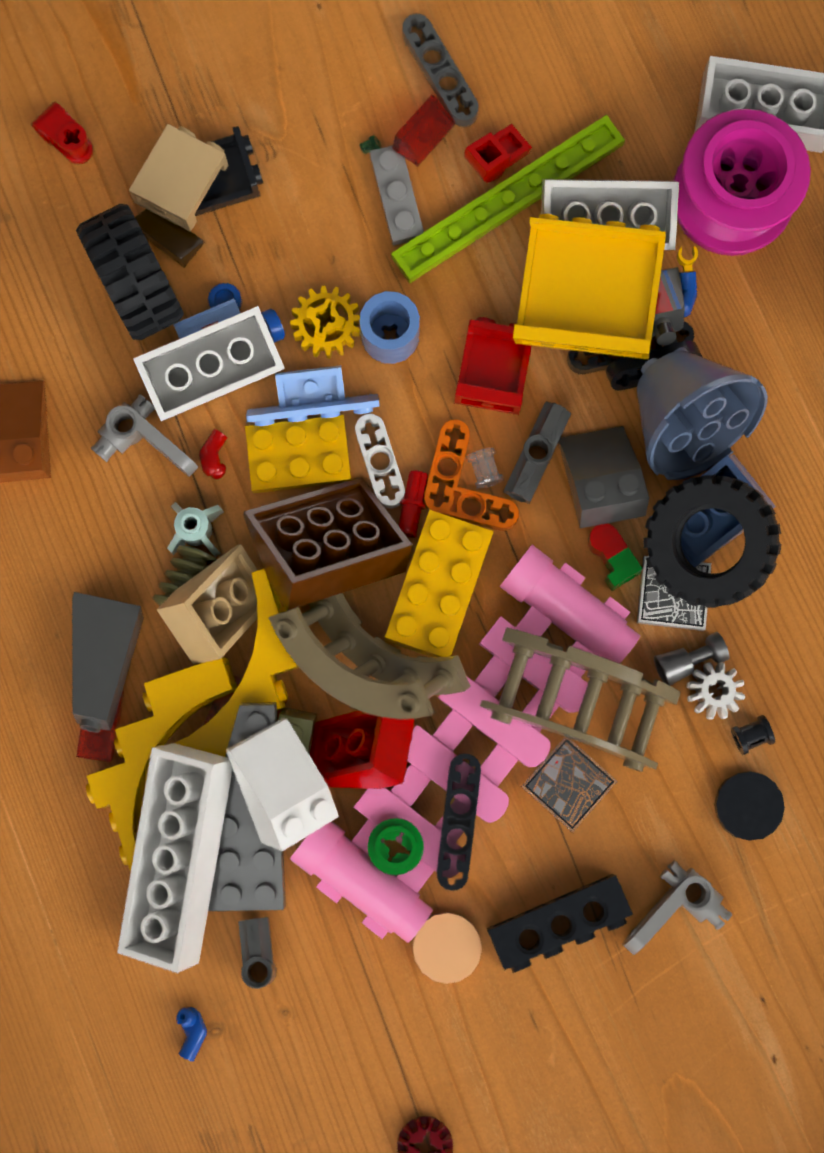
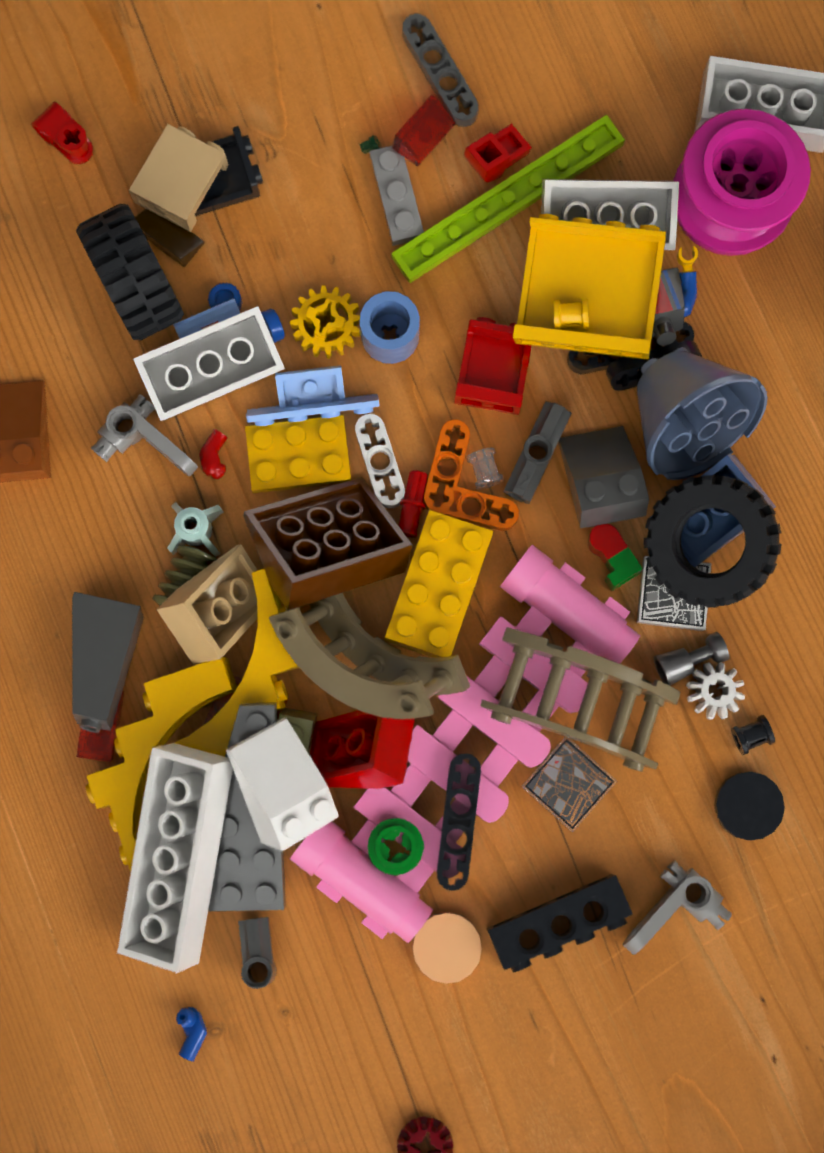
(571, 314): none -> yellow bush

